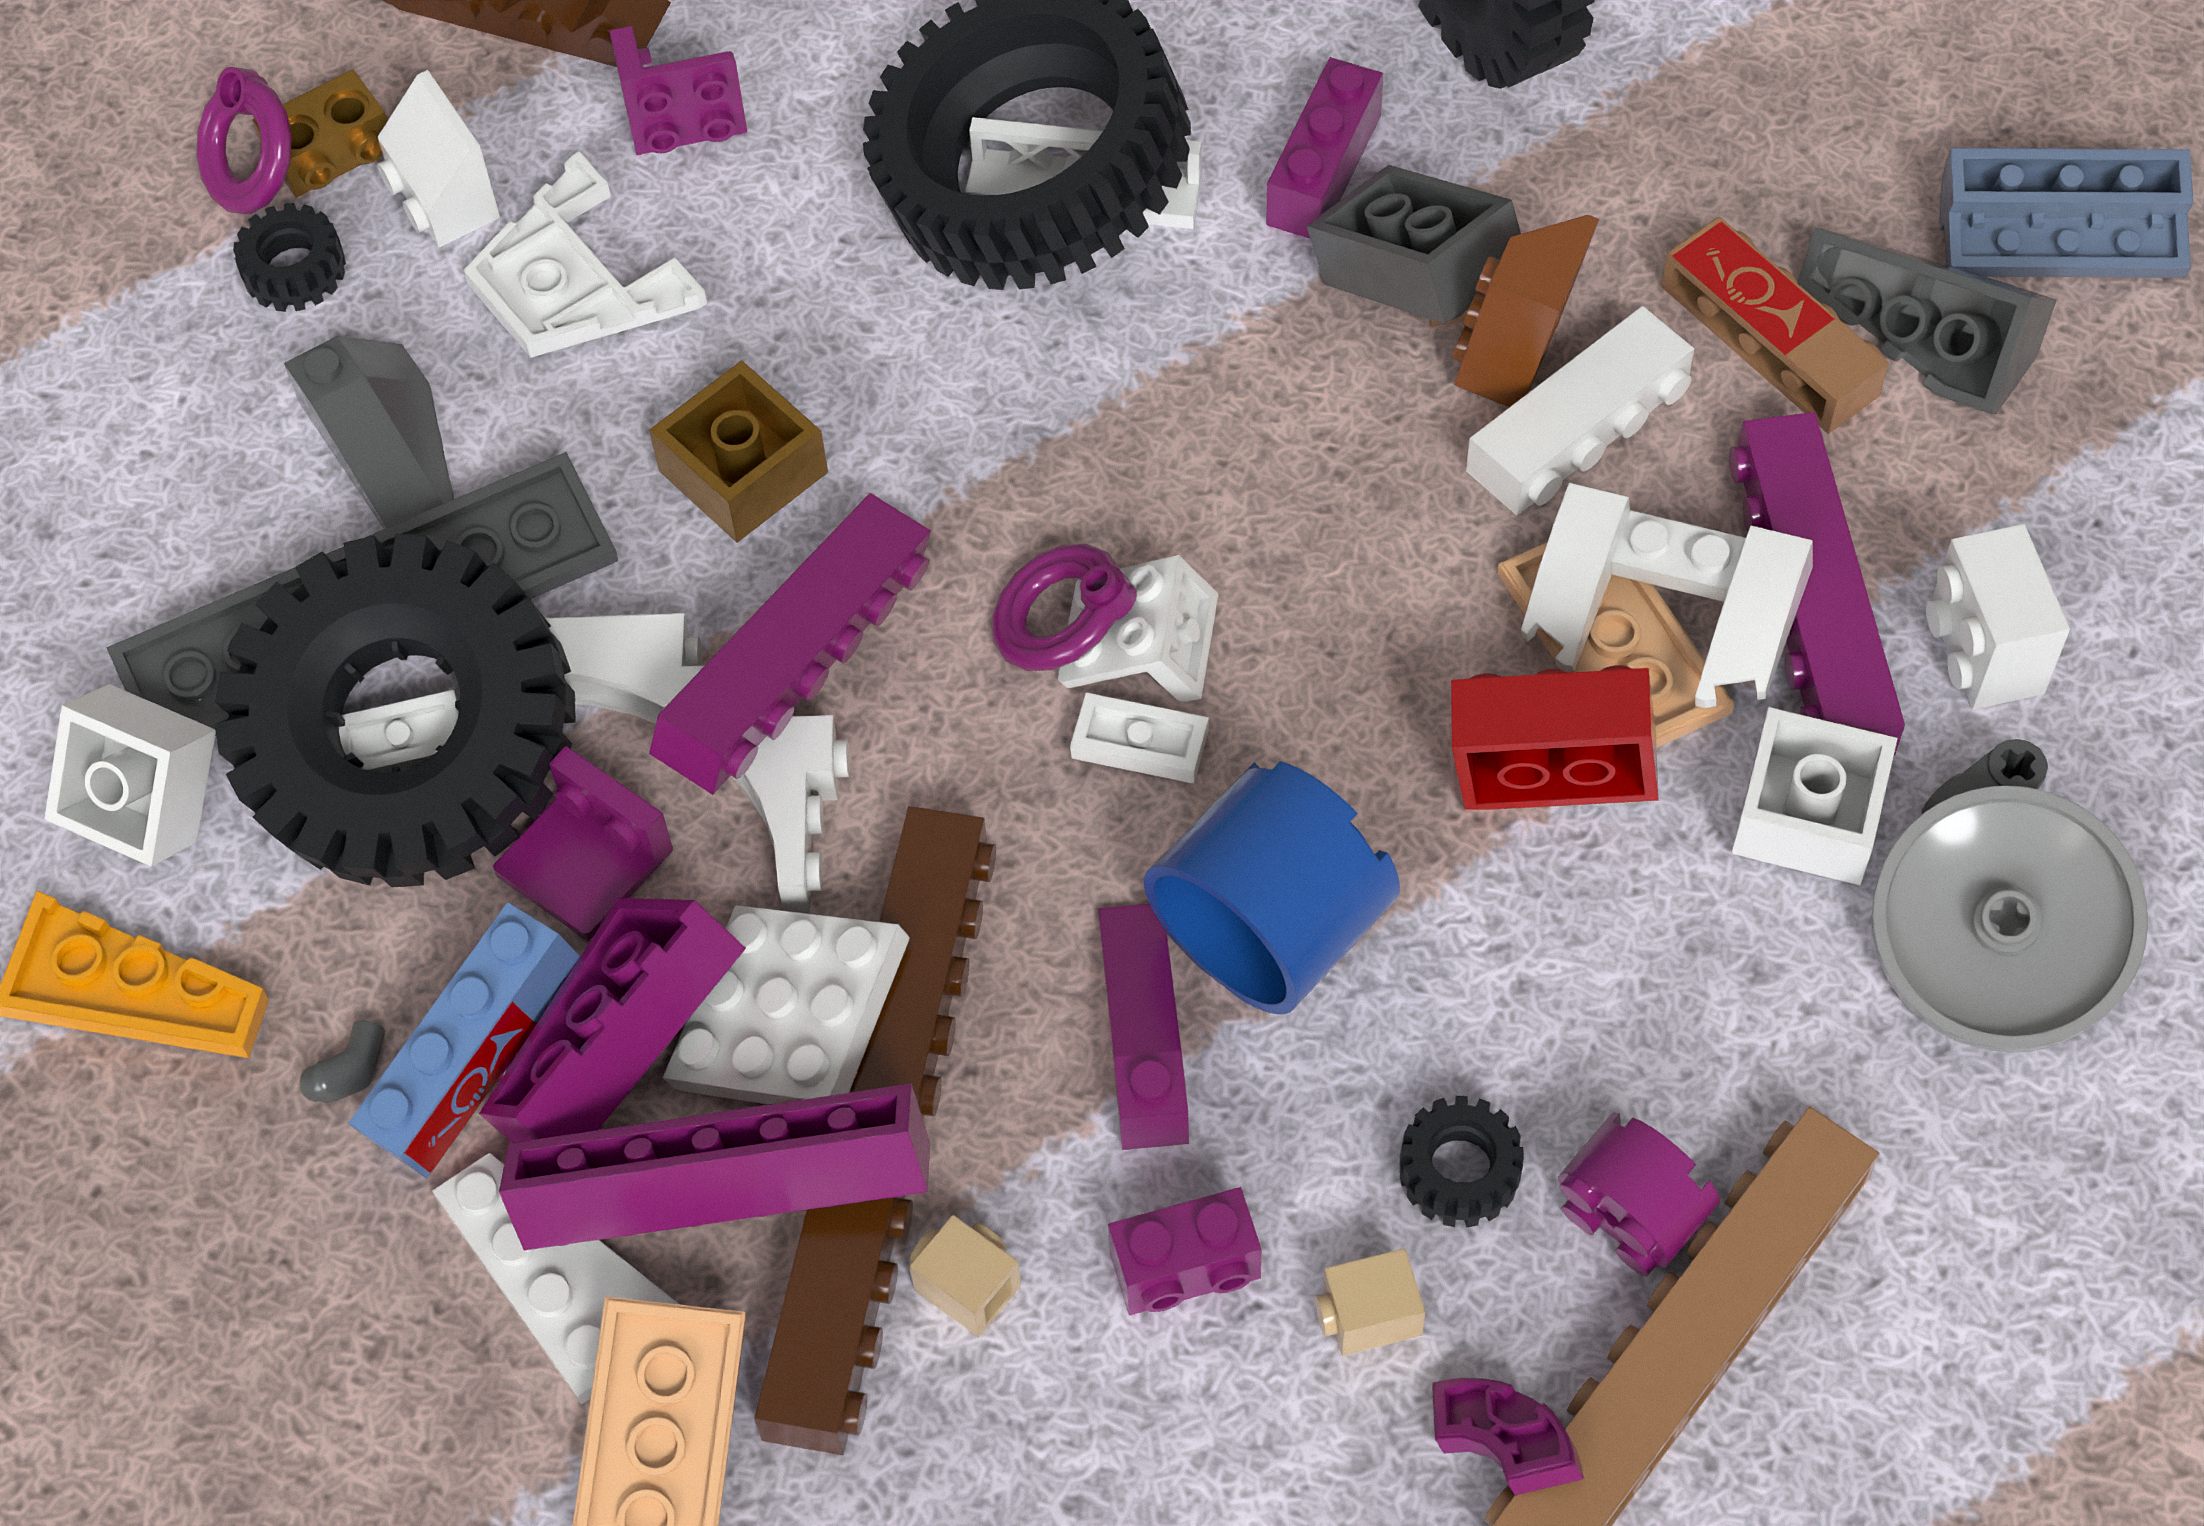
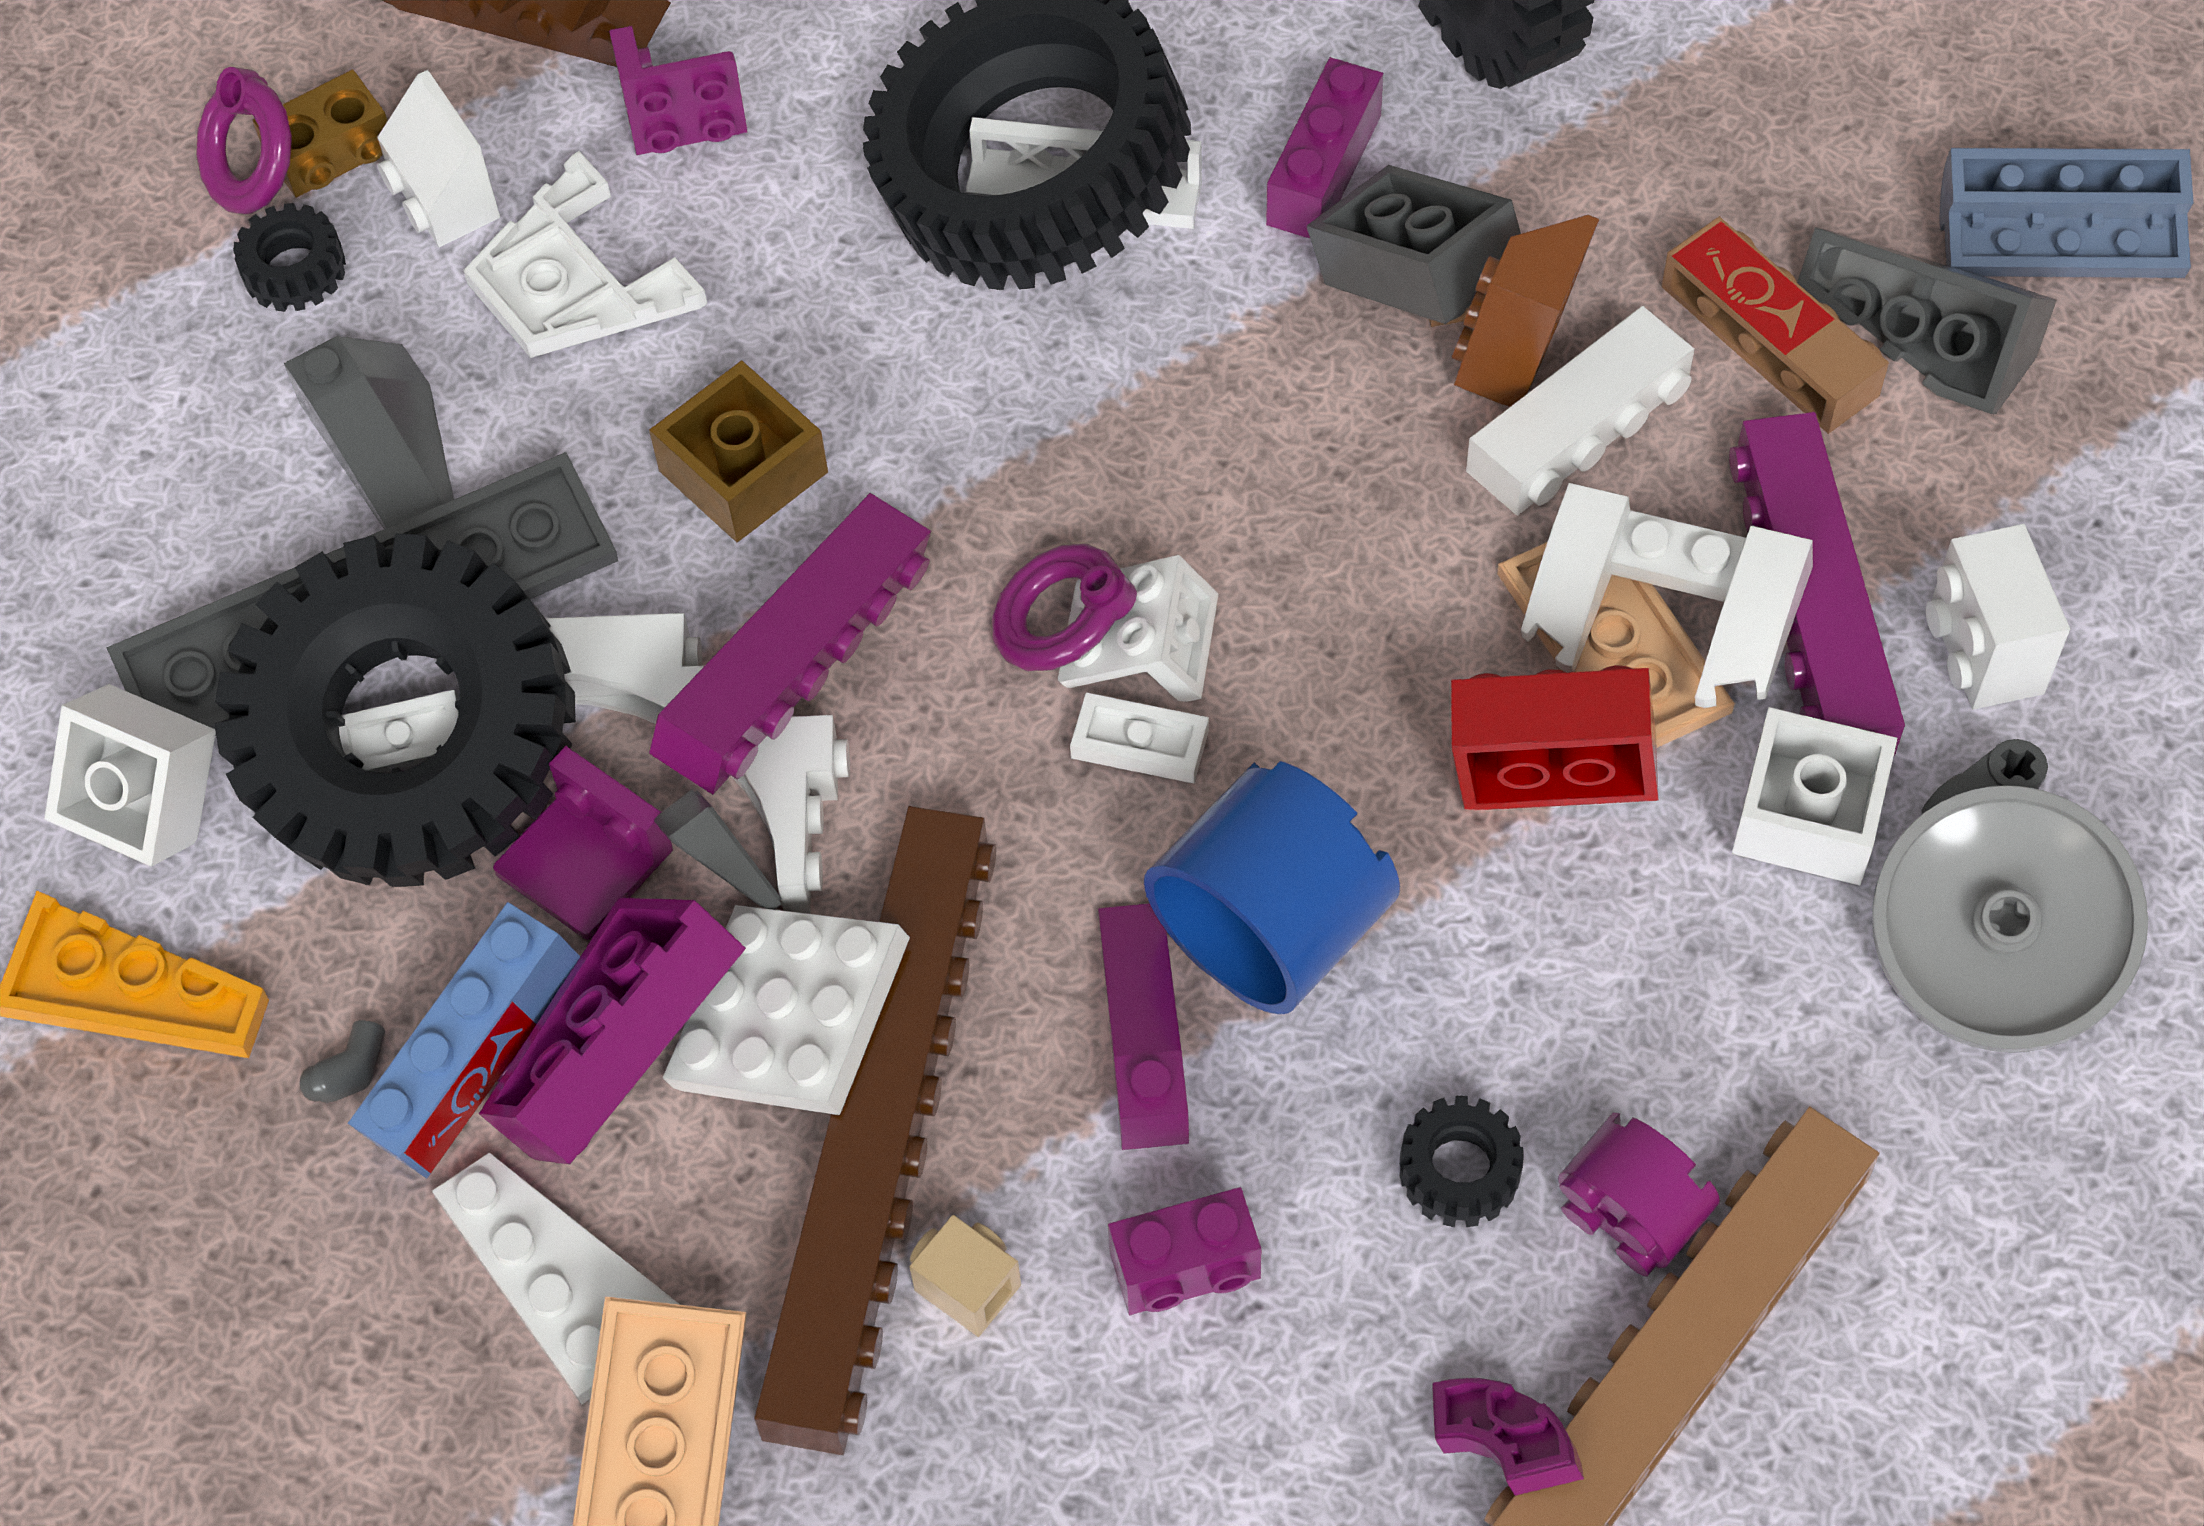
(704, 836): none -> dark grey slope
(716, 1167): magenta brick -> none
(1370, 1302): tan brick -> none

